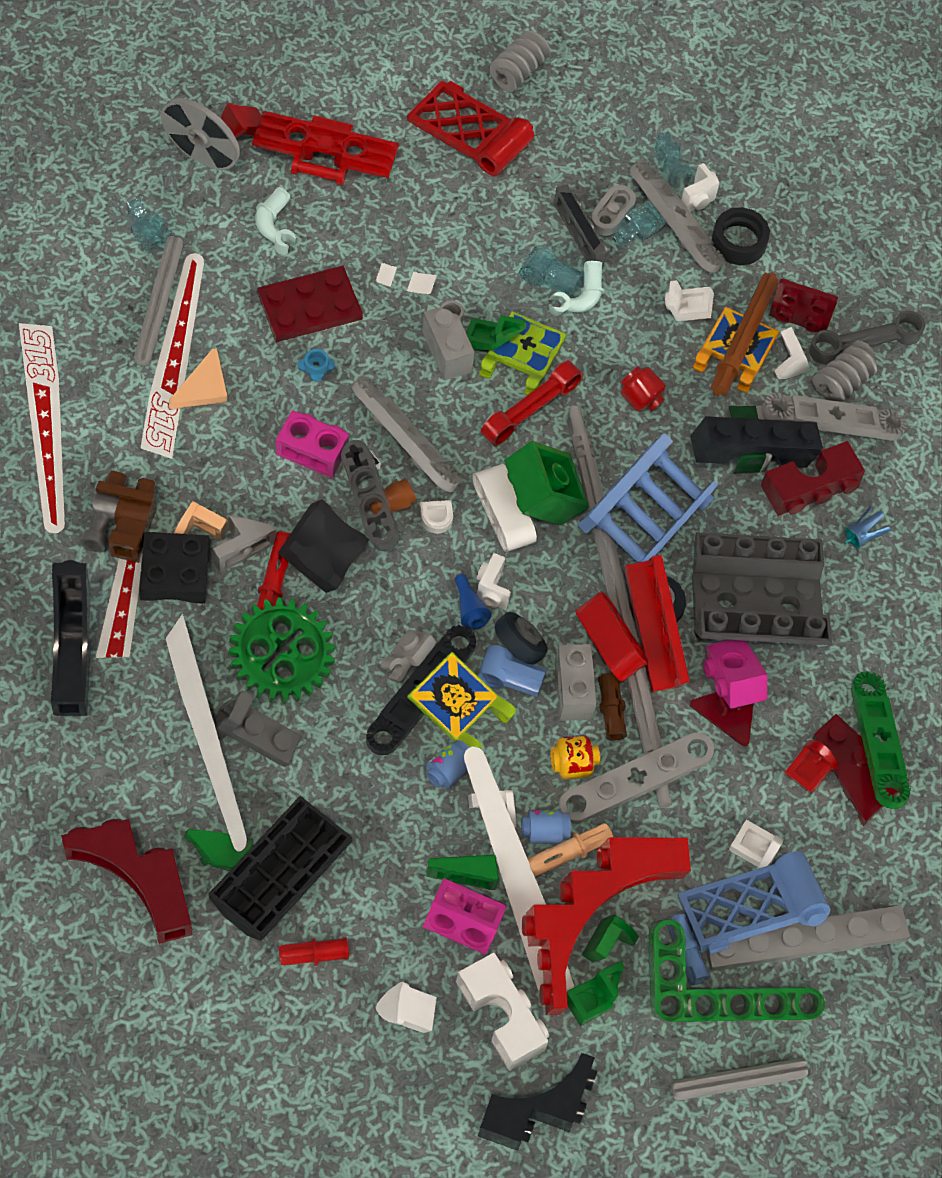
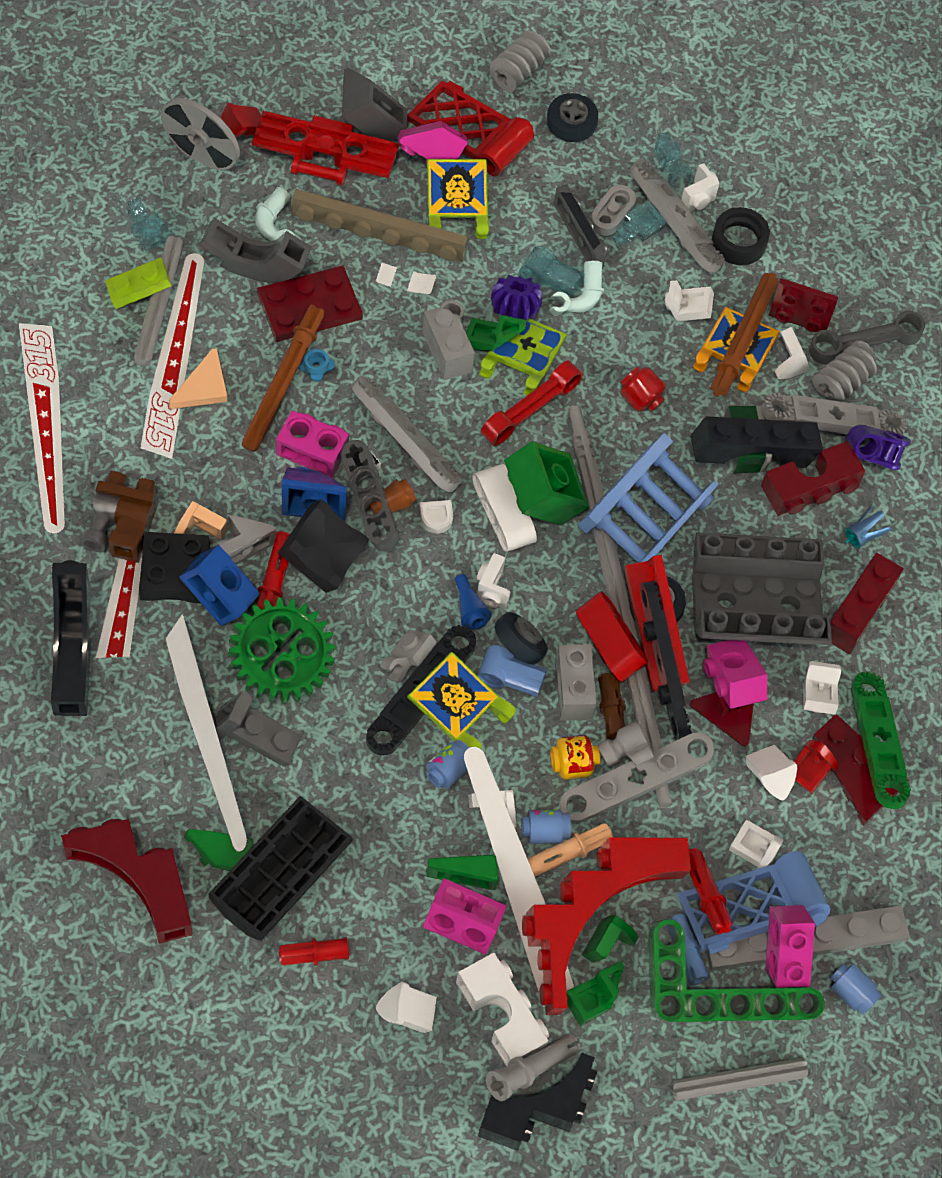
(138, 283): none -> lime plate
(219, 585): none -> blue brick
(256, 259): none -> dark grey arch
(299, 345): none -> dark orange axle
(305, 486): none -> blue slope
(371, 107): none -> dark grey slope
(379, 225): none -> dark tan plate
(433, 141): none -> dark pink slope
(458, 191): none -> flag
(516, 297): none -> dark purple gear
(522, 1071): none -> light grey pin
(562, 114): none -> black wheel
(629, 742): none -> light grey piece
(657, 632): none -> black piece
(712, 901): none -> red axle
(773, 770): none -> white tile
(790, 946): none -> dark pink brick
(821, 687): none -> white bracket
(855, 988): none -> medium blue brick
(863, 602): none -> dark red arch
(883, 446): none -> dark purple piece

